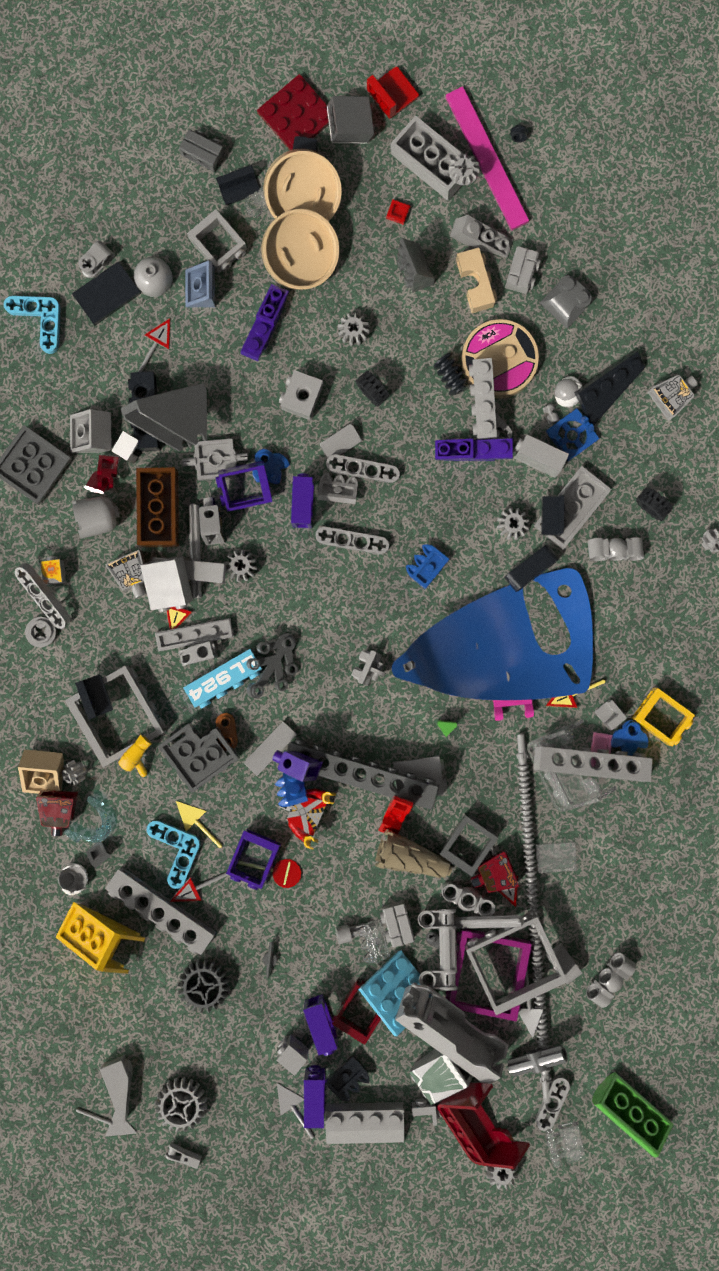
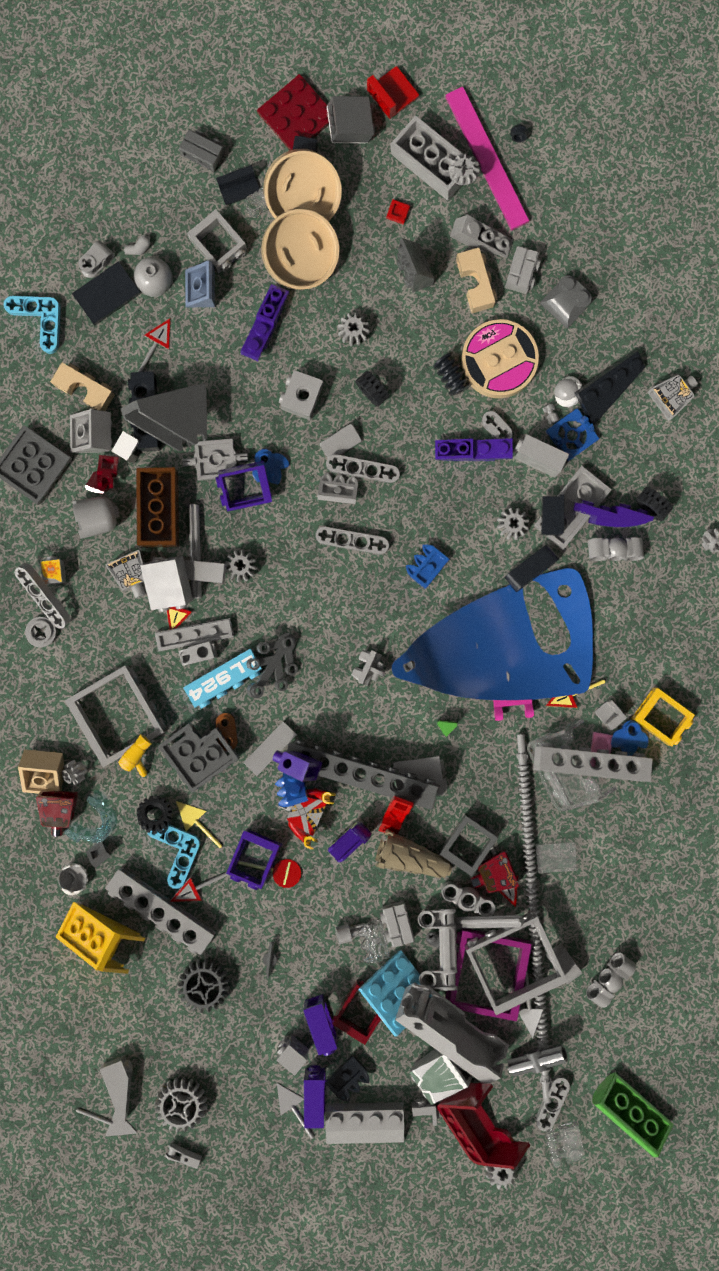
(68, 379): none -> tan arch
(94, 696): black panel -> none
(139, 248): none -> light grey arm
(154, 803): none -> black tyre
(211, 522): light grey torso -> none
(302, 501): dark purple window -> none
(349, 841): none -> dark purple animal
(484, 398): light grey brick -> none
(613, 517): none -> dark purple slope

